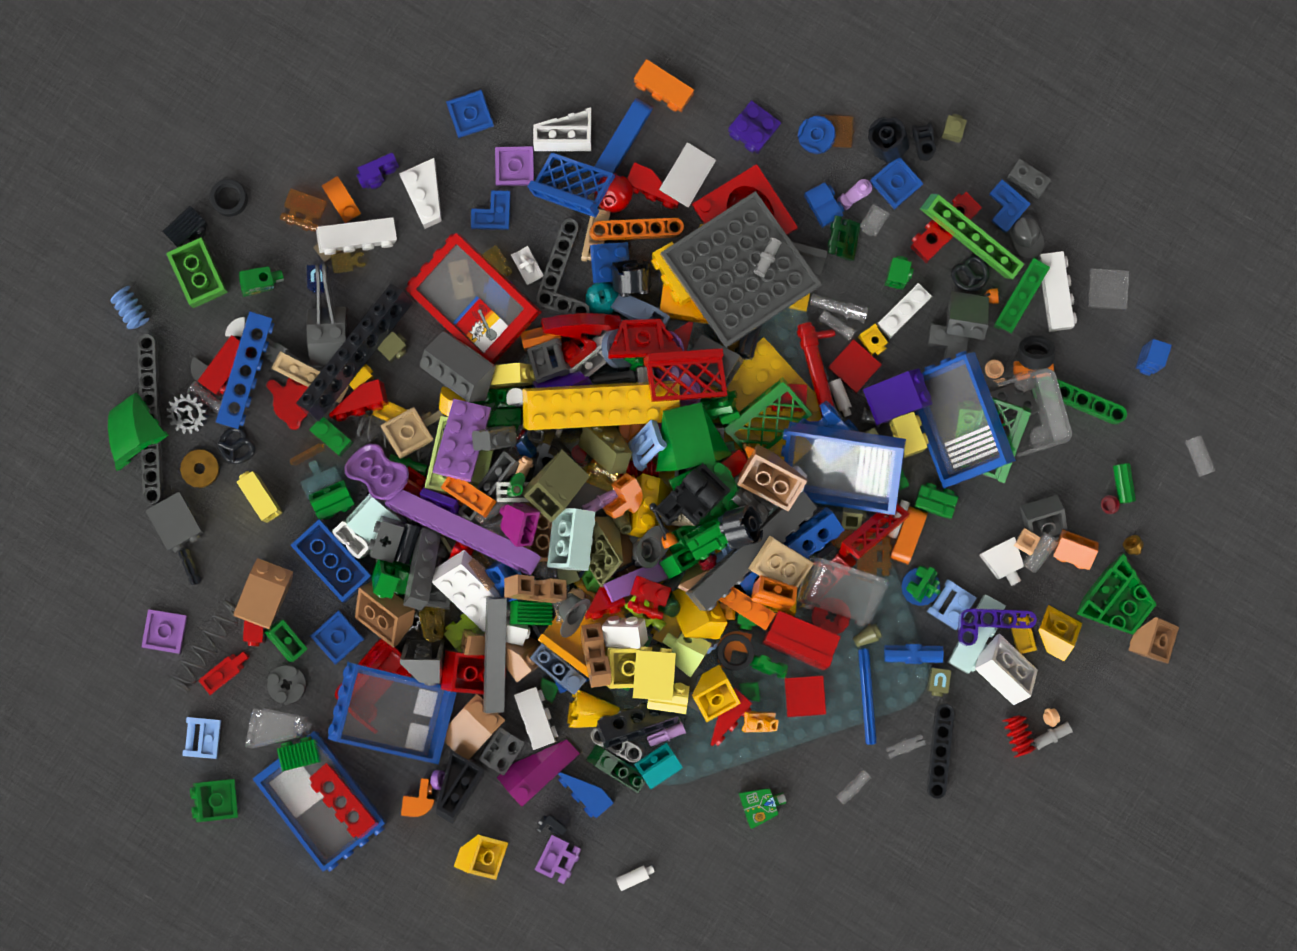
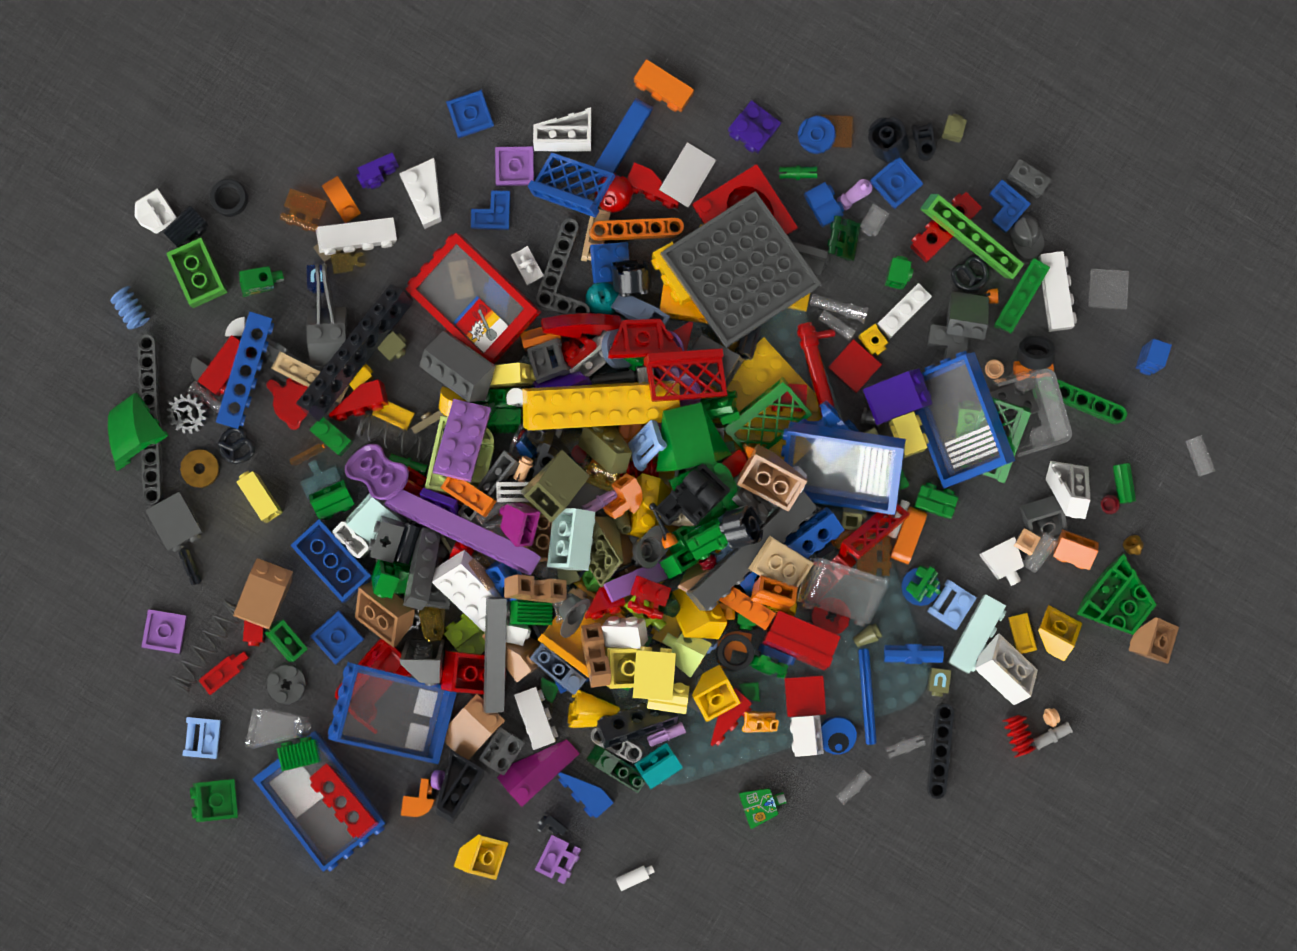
(154, 211): none -> white slope
(406, 432): tan tile -> none
(472, 643): medium nougat slope -> none
(494, 438): dark grey brick -> none
(497, 259): clear yellow plate -> none
(516, 485): green piece -> none
(767, 257): light grey pin -> none
(782, 657): none -> blue plate
(798, 172): none -> green pin
(807, 735): none -> white brick
(838, 735): none -> blue tile
(840, 396): white cylinder -> none
(997, 622): dark purple beam -> none
(1070, 487): none -> white wedge

